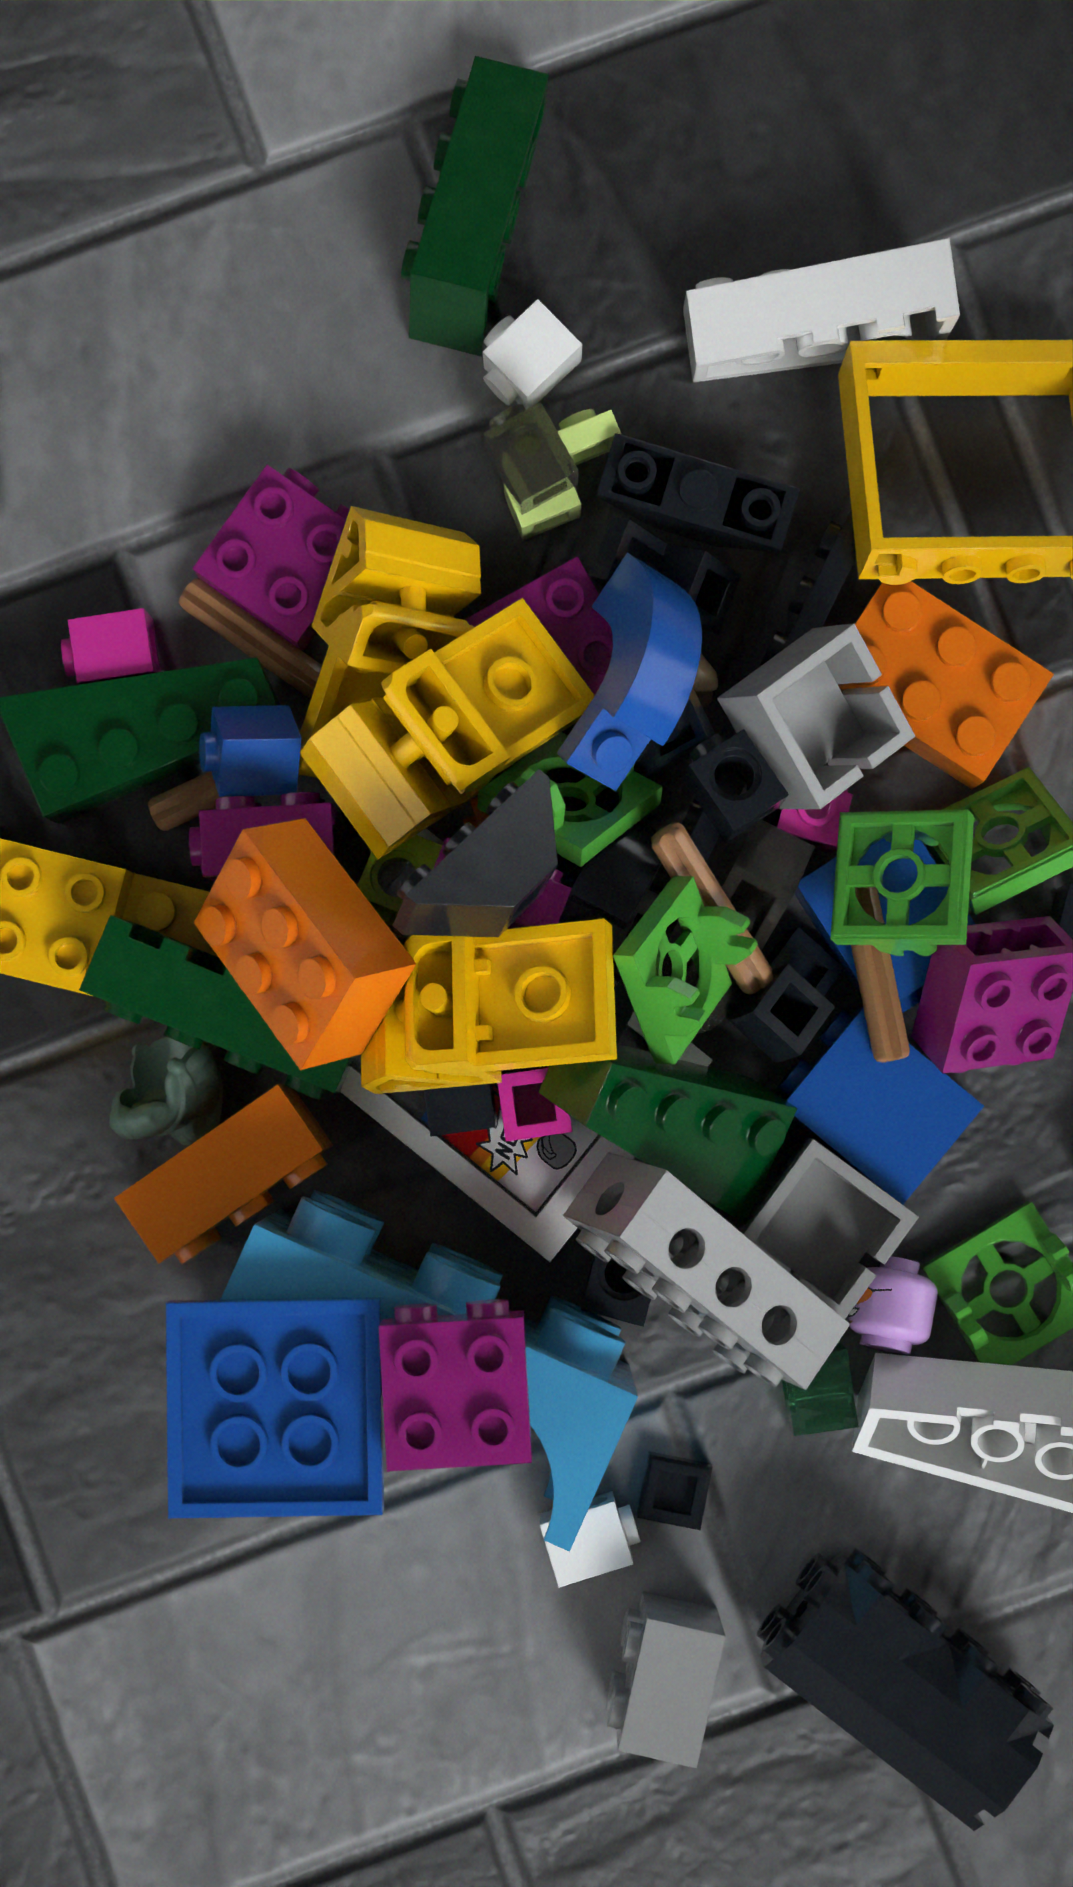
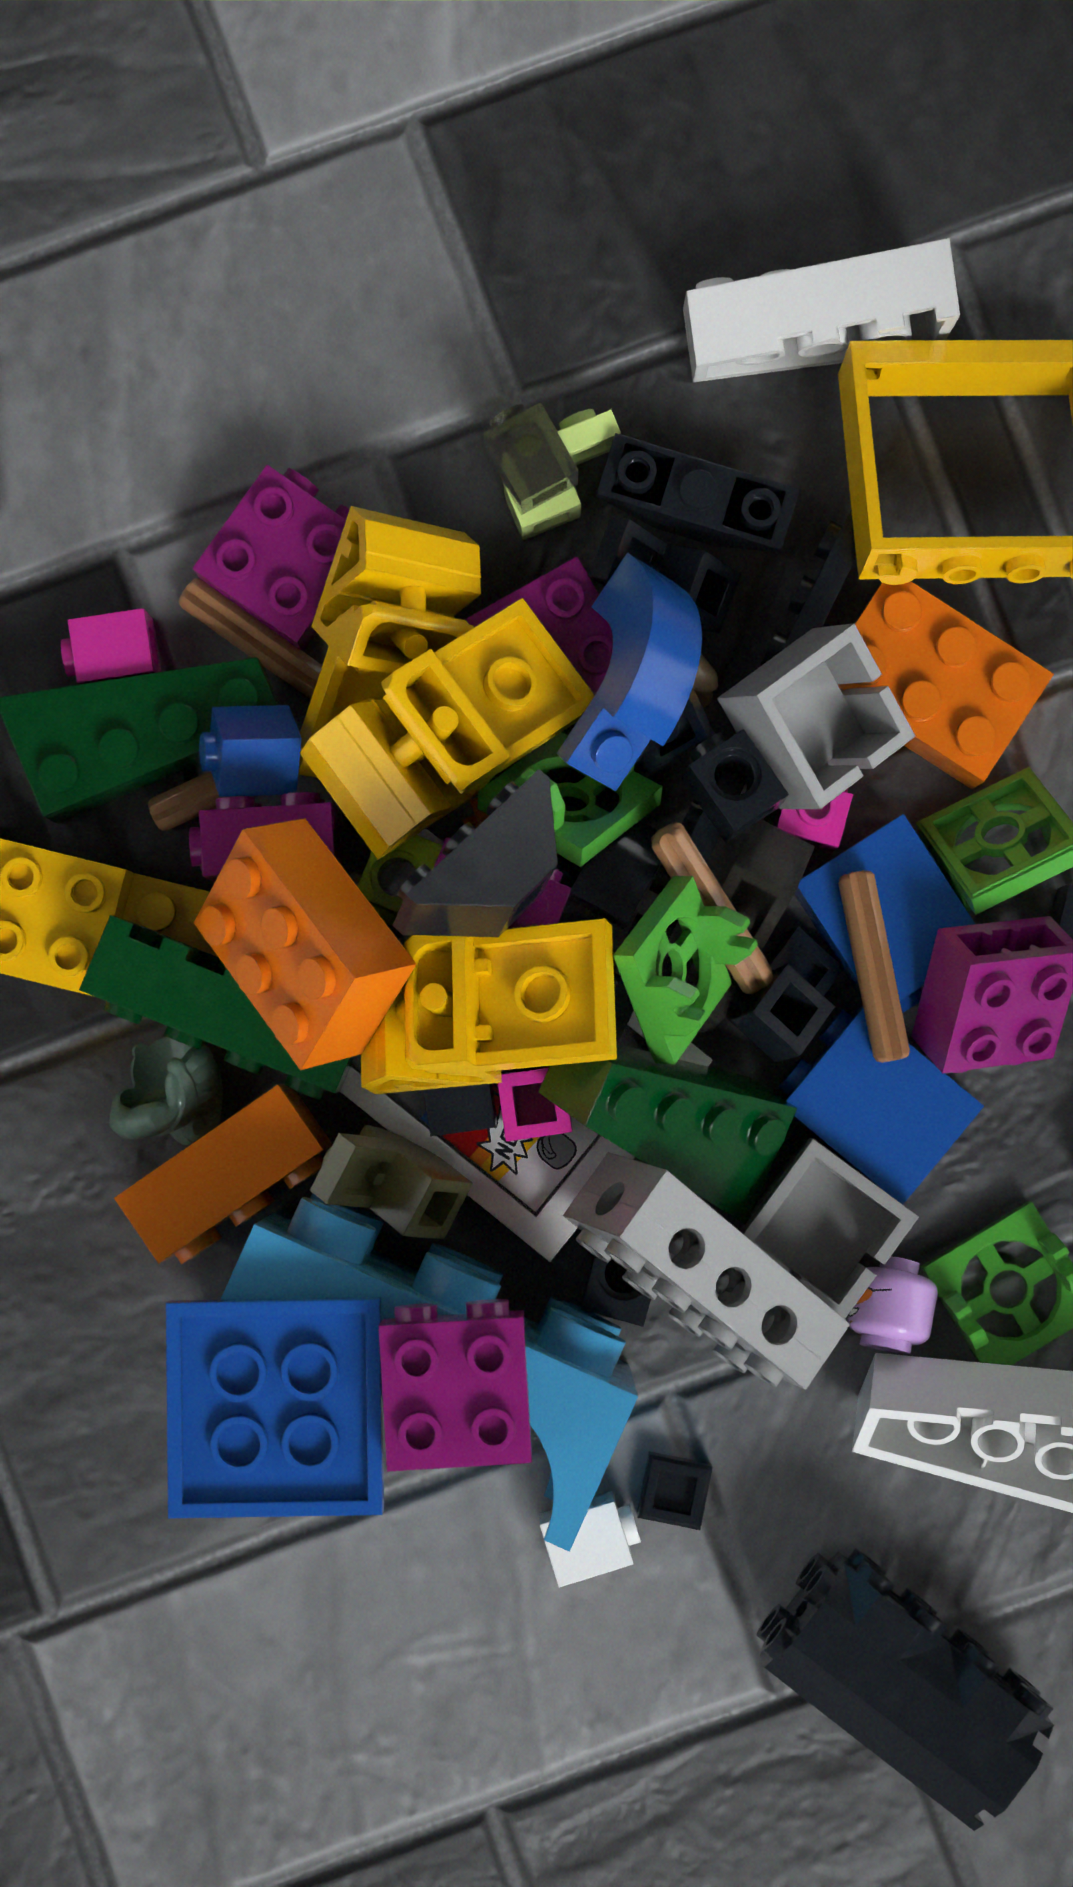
(394, 1179): none -> olive brick
(474, 204): dark green wedge -> none
(529, 356): white brick -> none
(667, 1680): light grey piece -> none
(826, 1402): clear green brick -> none
(943, 926): bright green piece -> none

